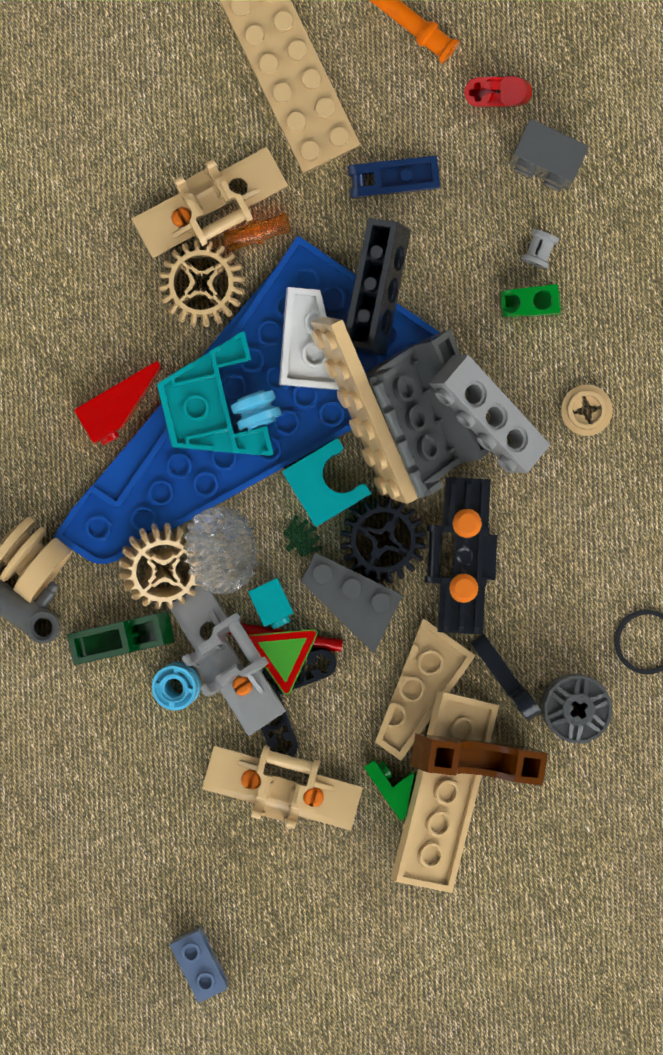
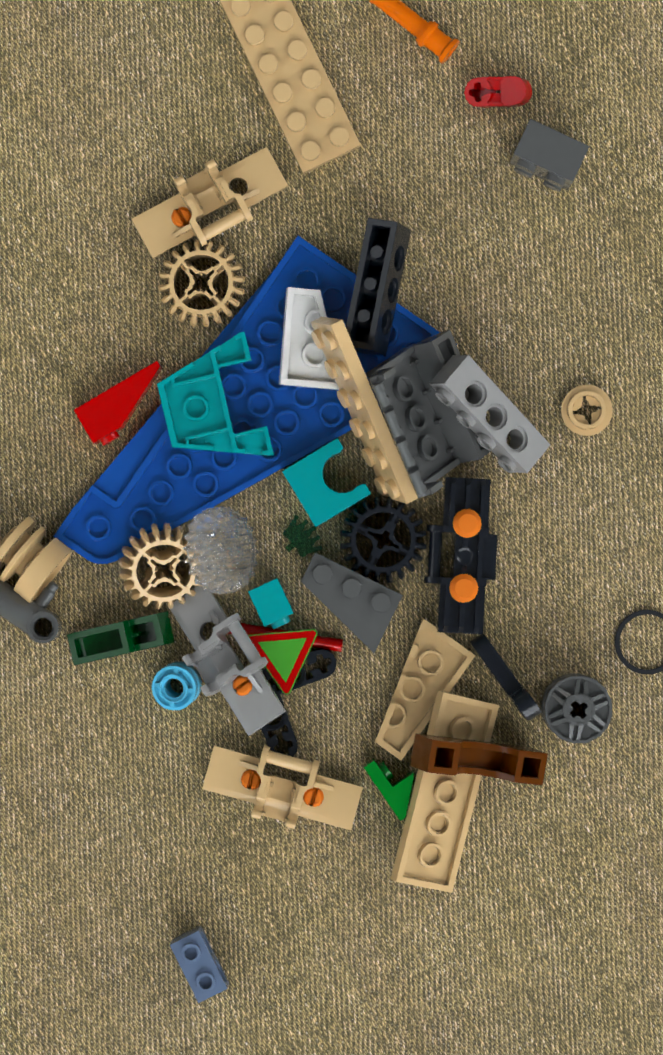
(256, 410): medium azure wheel -> none
(257, 231): clear orange pin -> none
(395, 177): dark blue plate -> none
(531, 302): green leg -> none
(540, 249): light grey bush -> none

